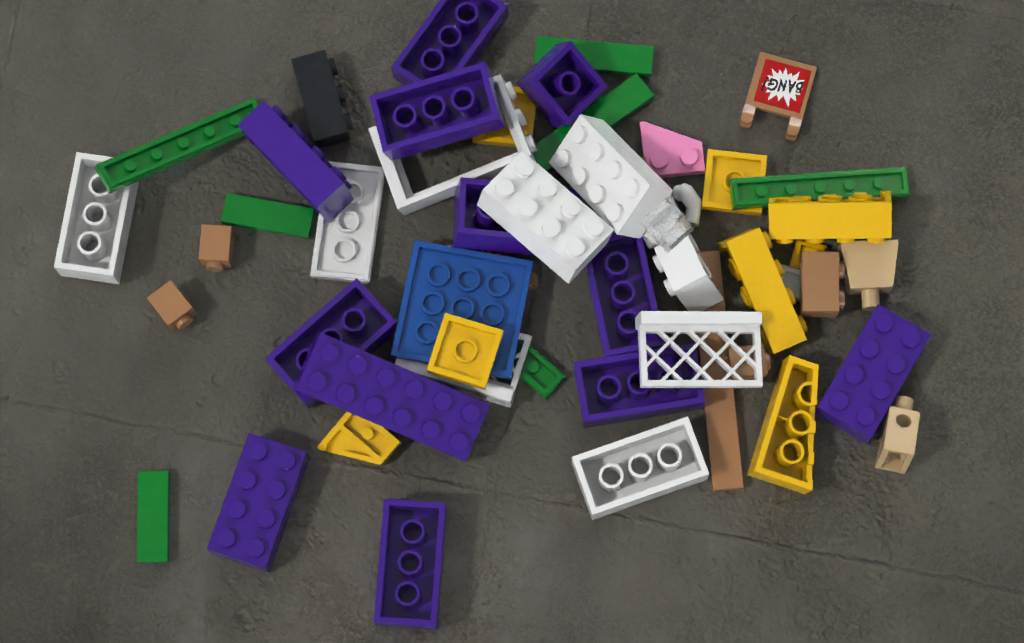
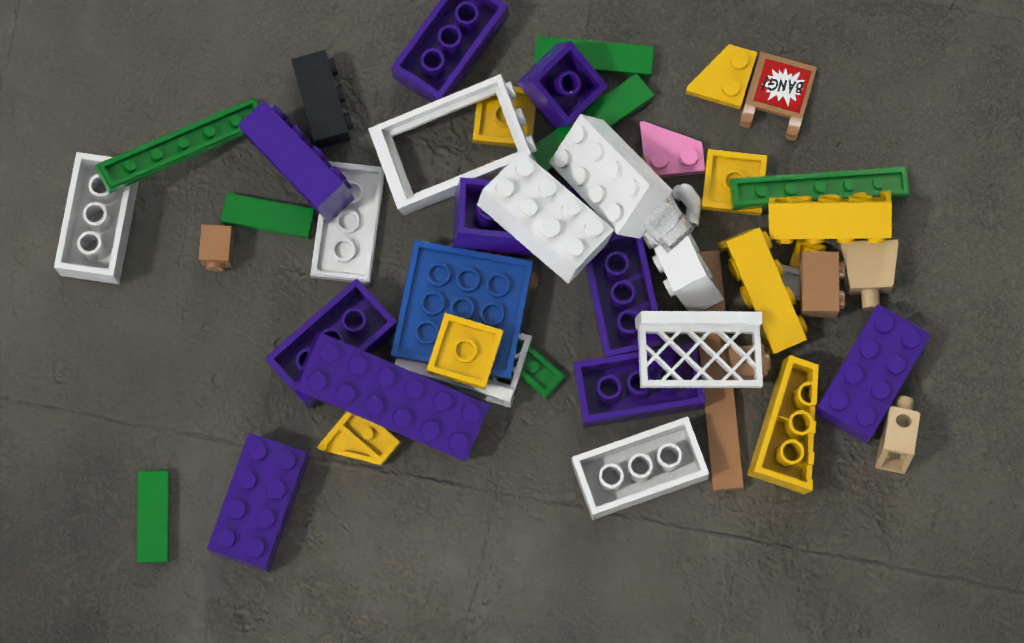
(172, 306): medium nougat brick -> none
(410, 564): dark purple brick -> none
(437, 111): dark purple brick -> none
(725, 77): none -> yellow wing

